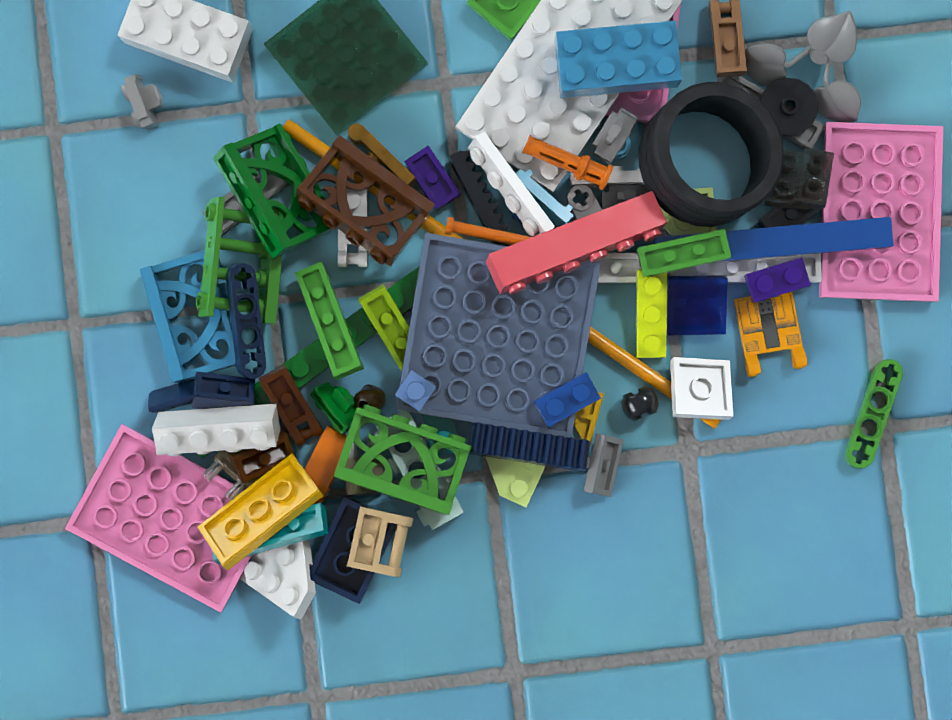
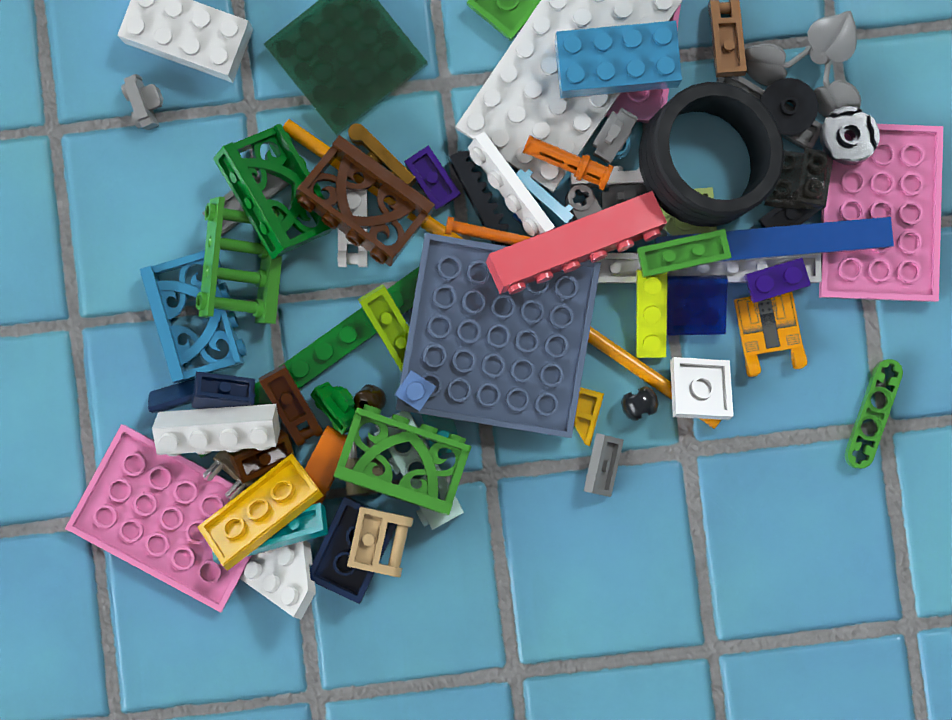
(240, 322): dark blue beam -> none
(329, 321): bright green gear -> none
(515, 479): yellowish green plate -> none
(529, 447): dark blue gear -> none
(567, 399): blue plate -> none
(861, 129): none -> plate

